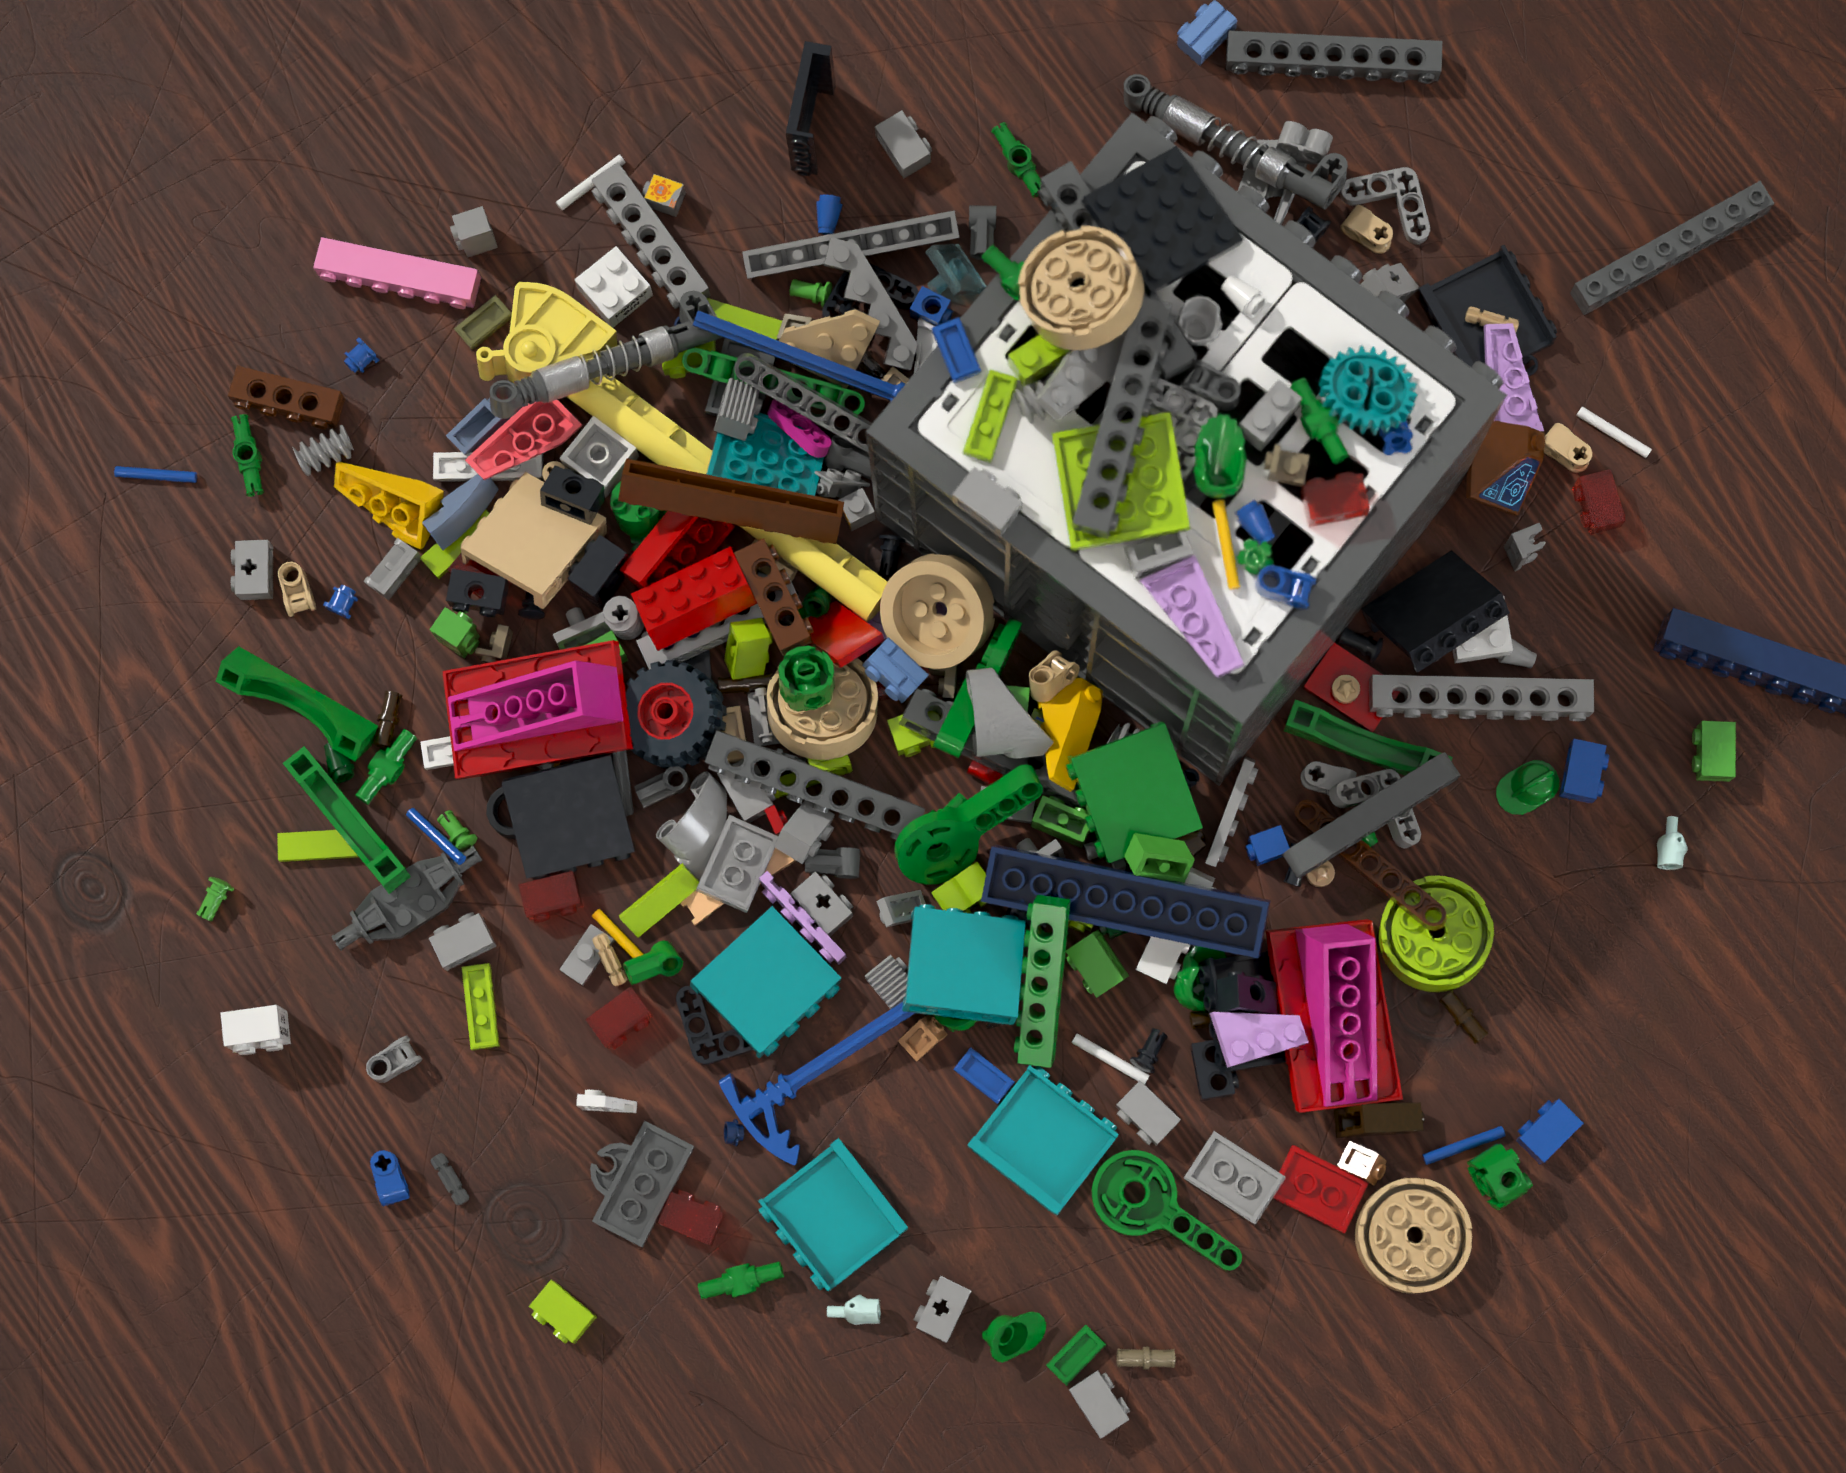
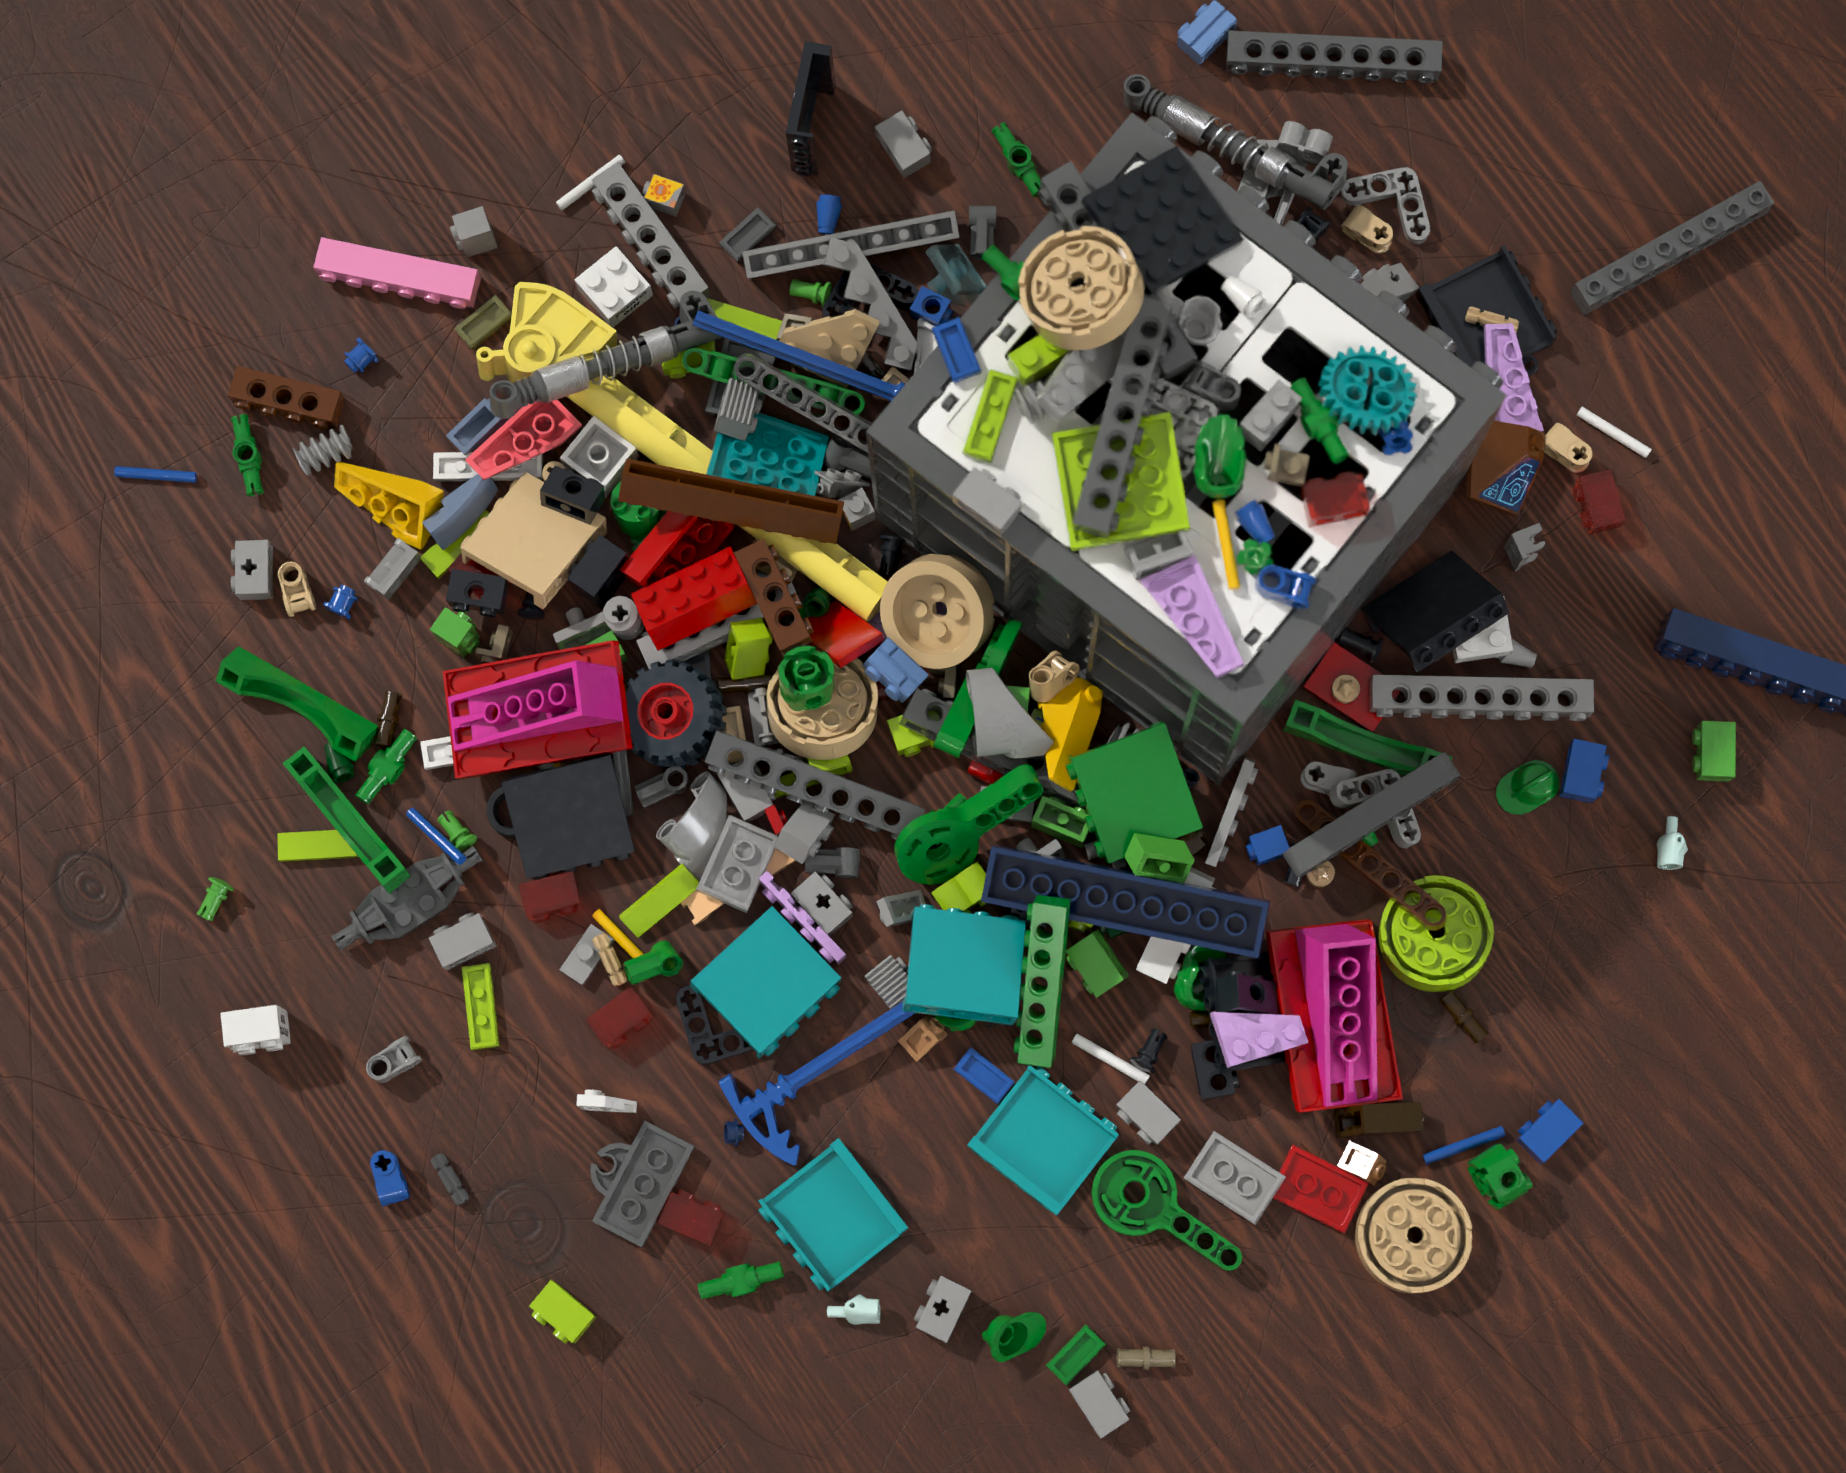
(747, 235): none -> dark grey tile
(811, 439): dark pink beam -> none

